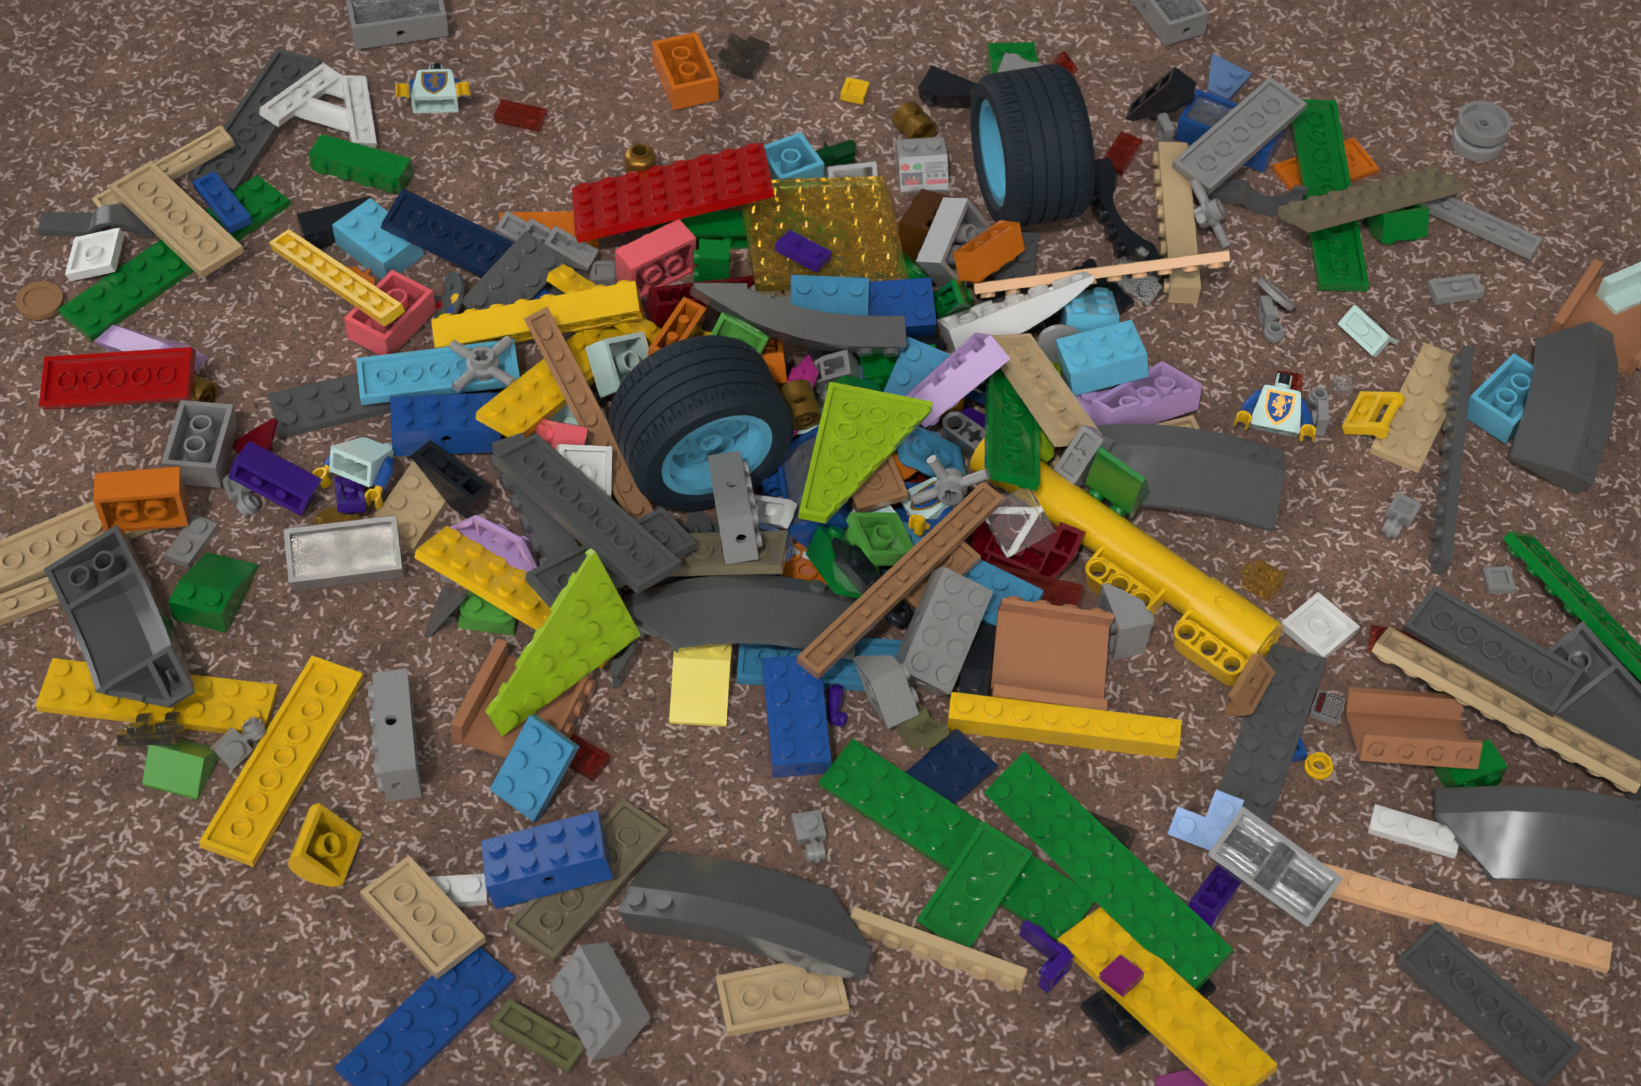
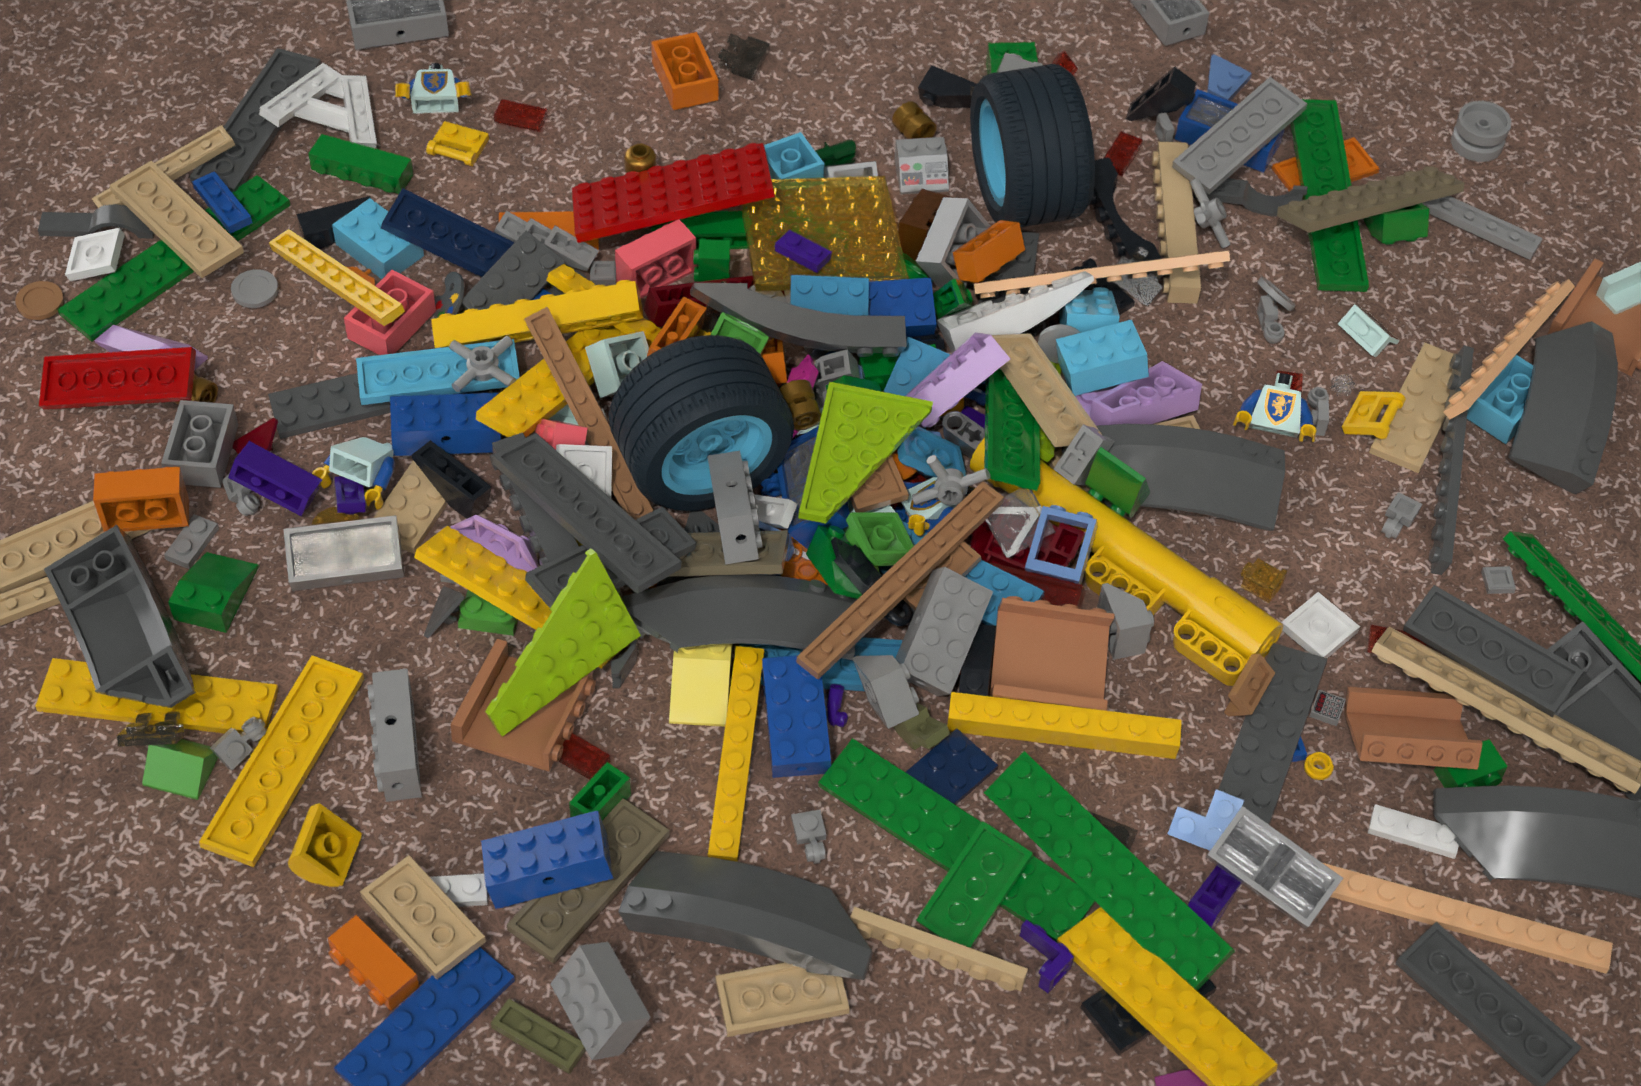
(254, 288): none -> light grey piece
(372, 963): none -> orange brick
(459, 138): none -> yellow plate
(534, 768): dark azure plate -> none
(601, 792): none -> green brick
(736, 754): none -> yellow plate
(854, 90): yellow plate -> none
(1056, 571): none -> medium blue window
(1121, 975): magenta tile -> none
(1455, 289): light grey plate -> none
(1507, 349): none -> light nougat plate

